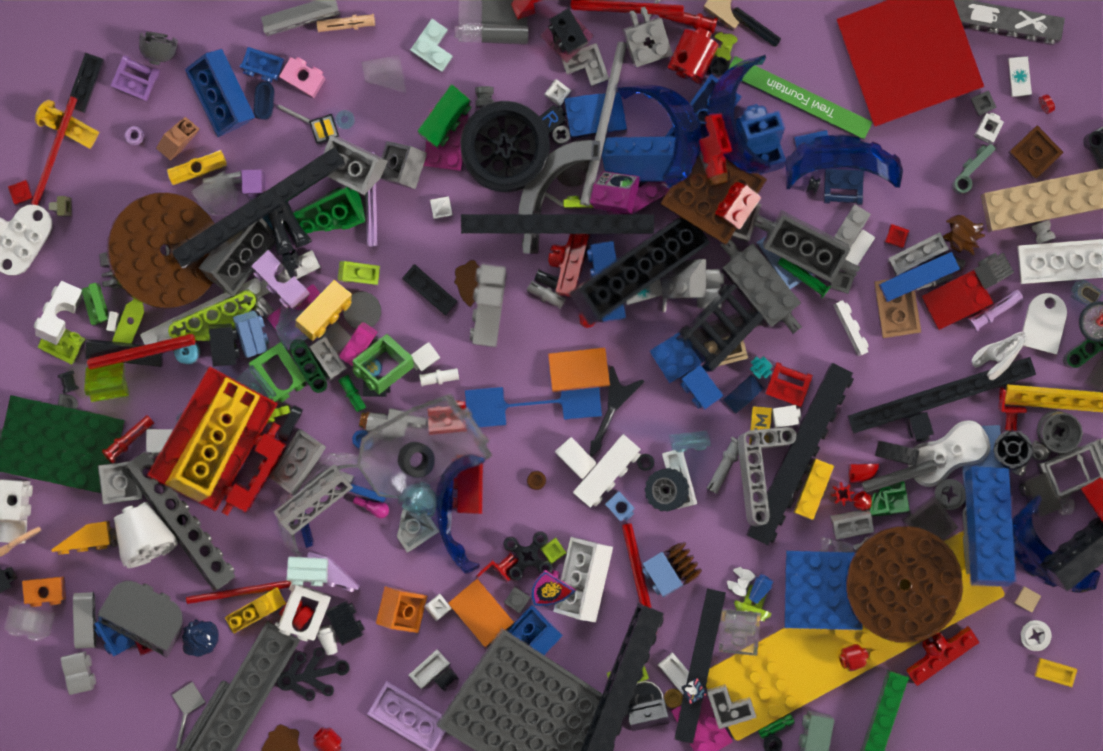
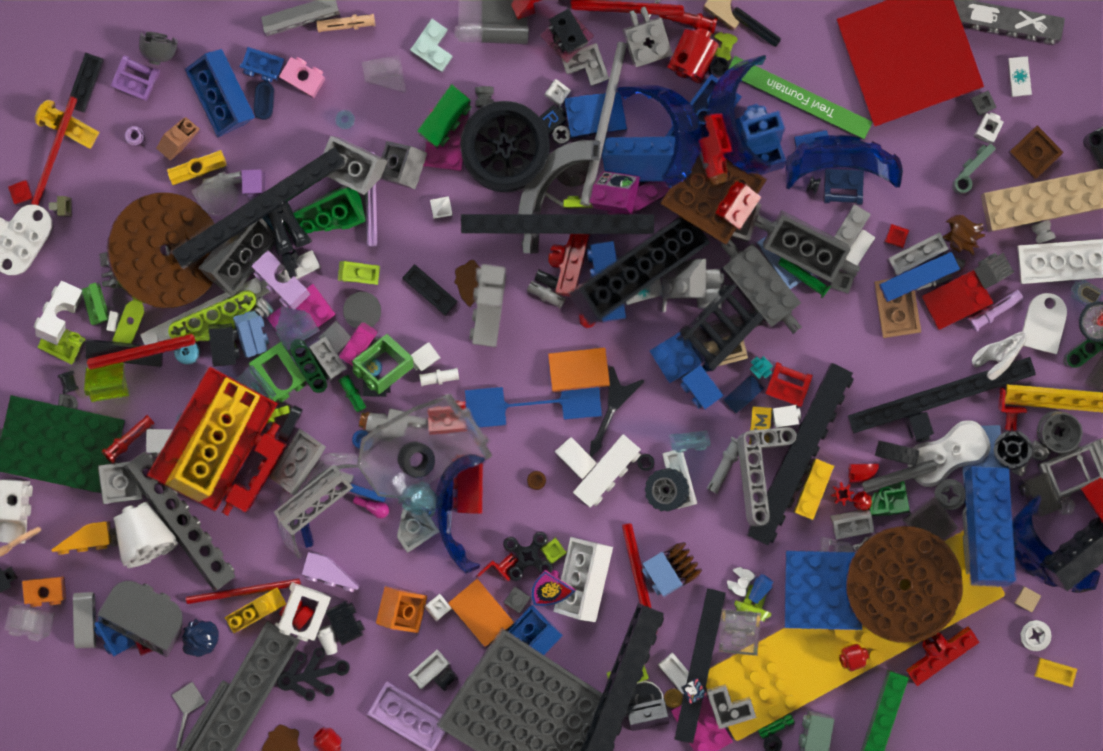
(78, 673): light grey brick -> none
(307, 570): light aqua brick -> none
(321, 127): piece -> none
(324, 310): yellow brick -> none
(611, 504): medium blue brick -> none
(851, 327): white plate -> none
(1047, 104): red tile -> none

